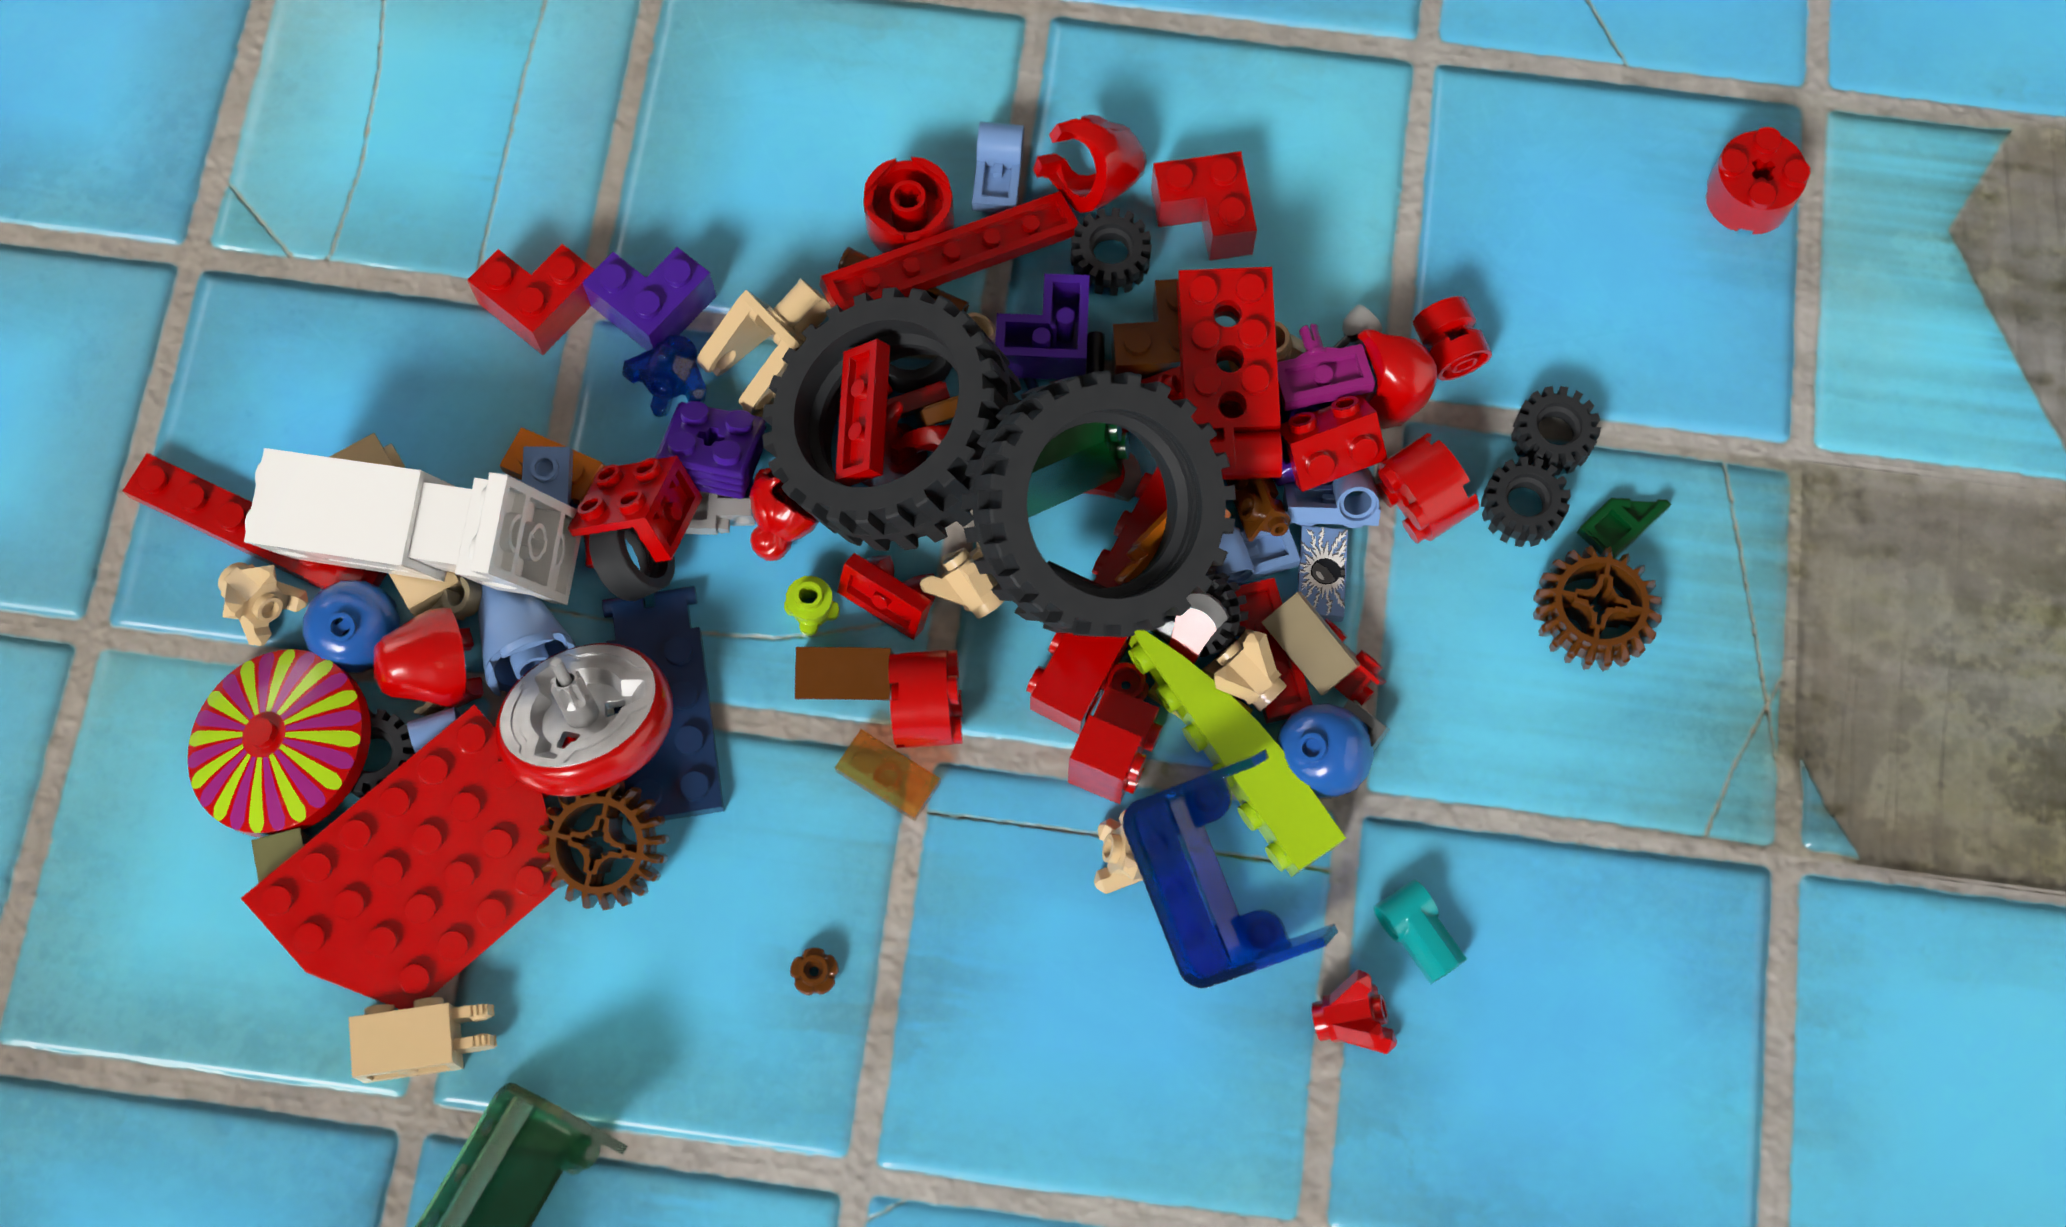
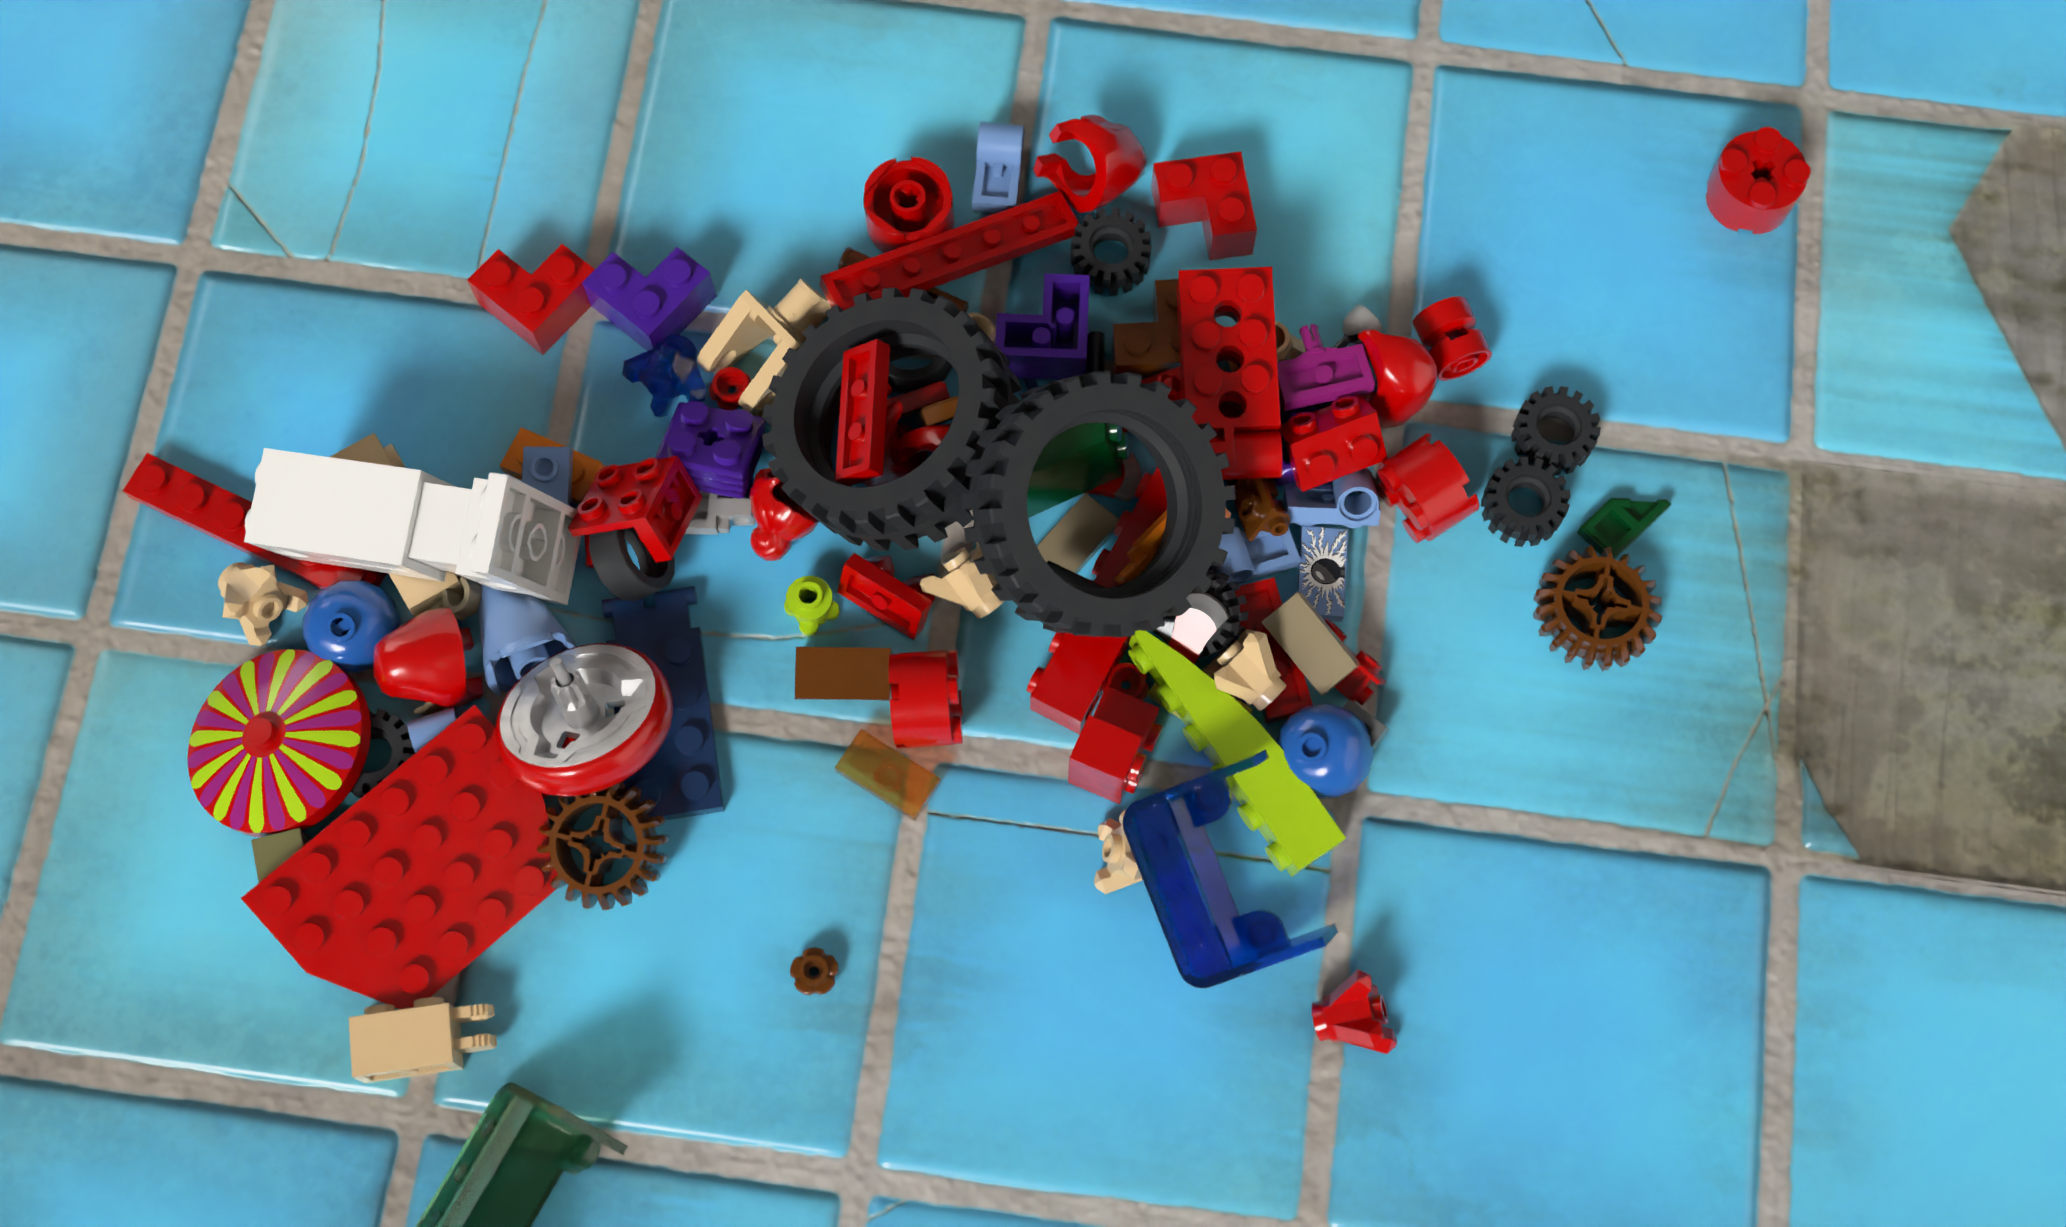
(725, 379): none -> red plate
(1078, 534): none -> dark tan tile
(1413, 919): teal piece -> none

